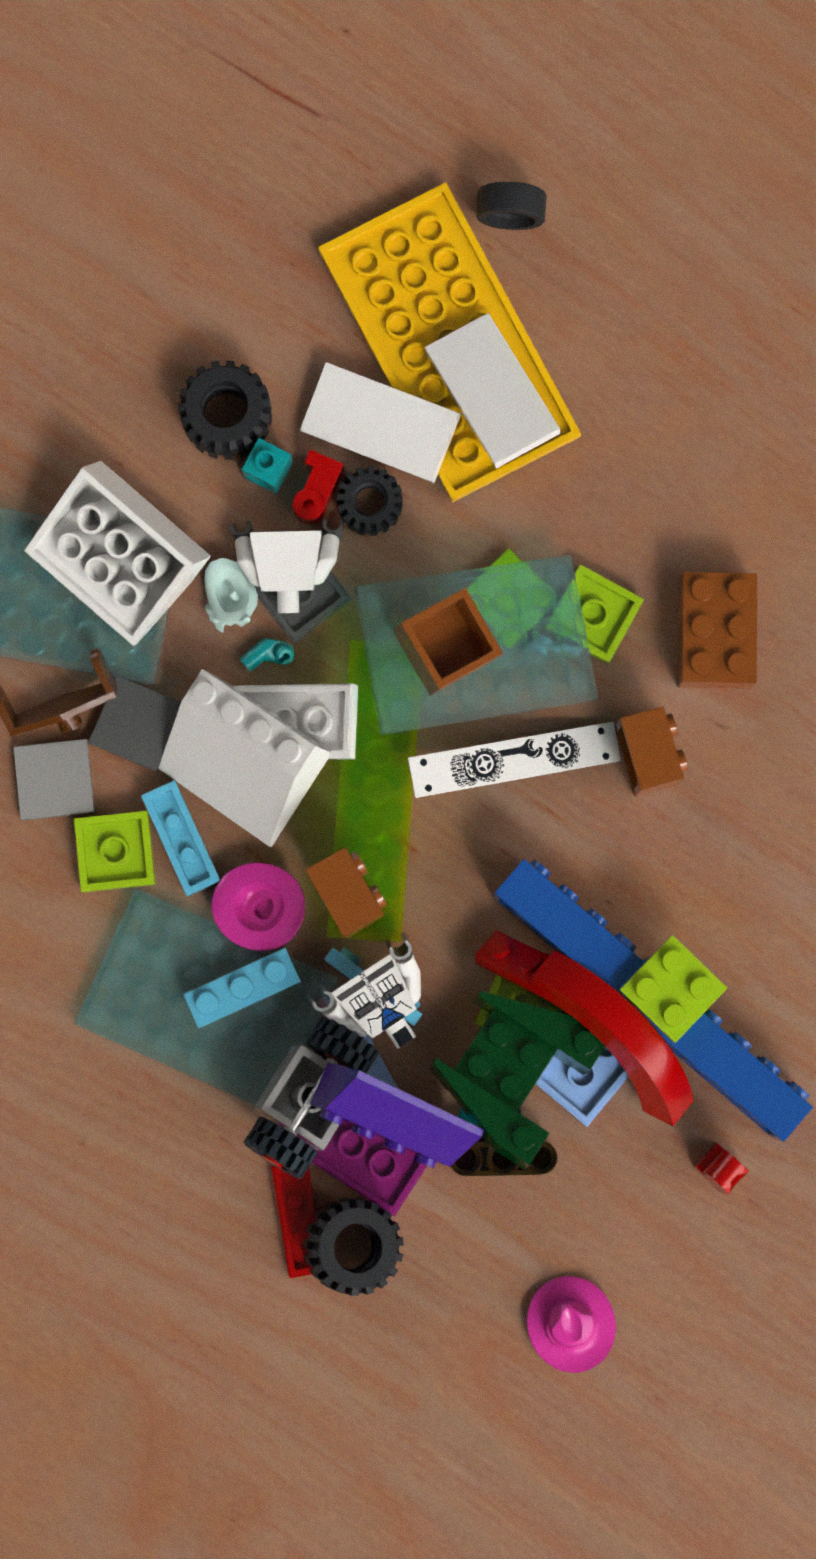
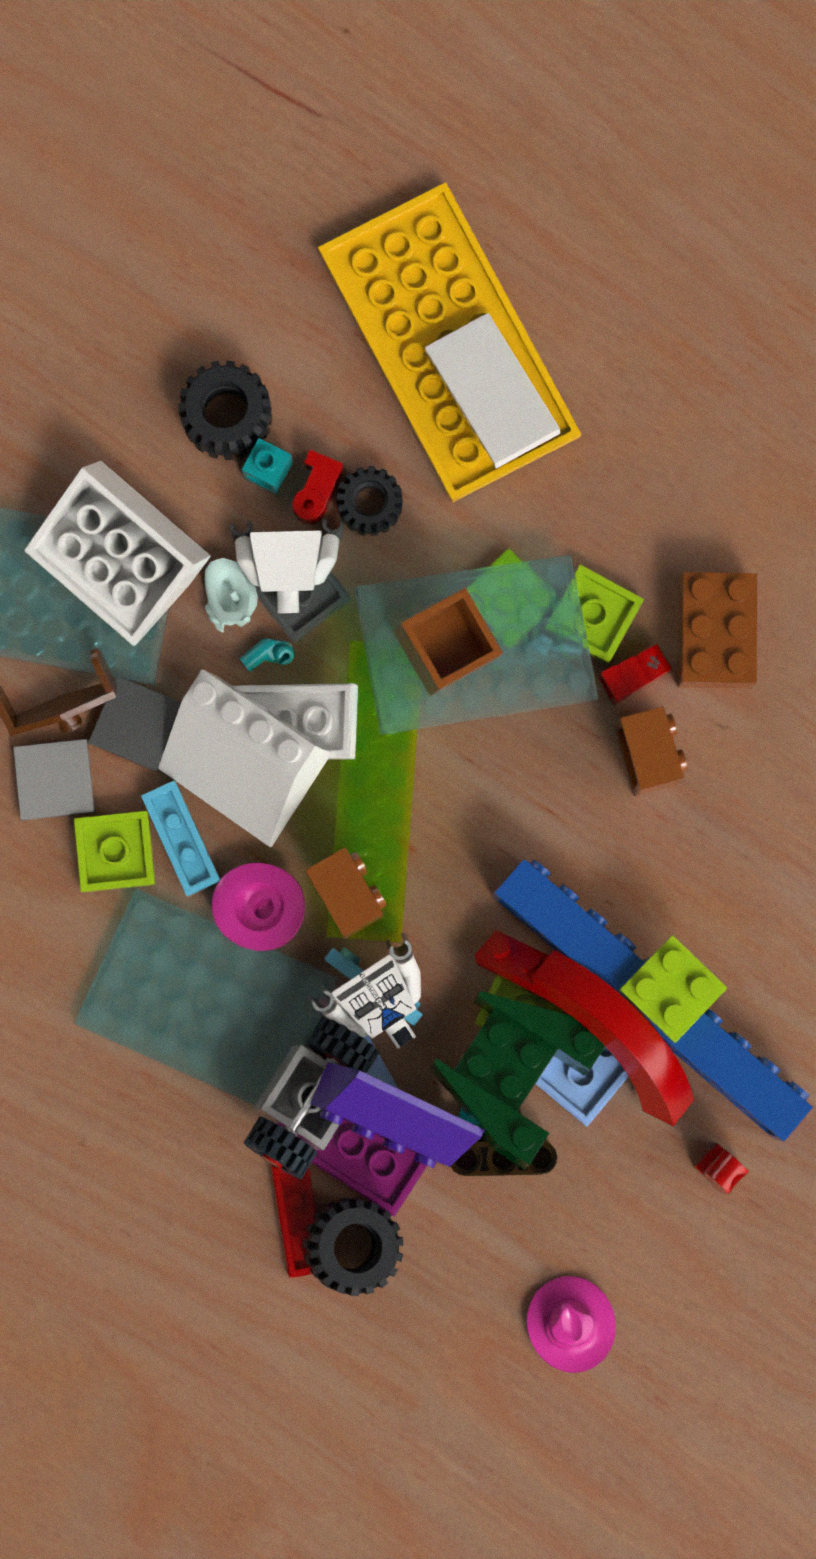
(242, 988): medium azure plate -> none
(380, 422): white tile -> none
(511, 205): black tyre -> none
(514, 759): white sticker -> none
(634, 674): none -> red leg

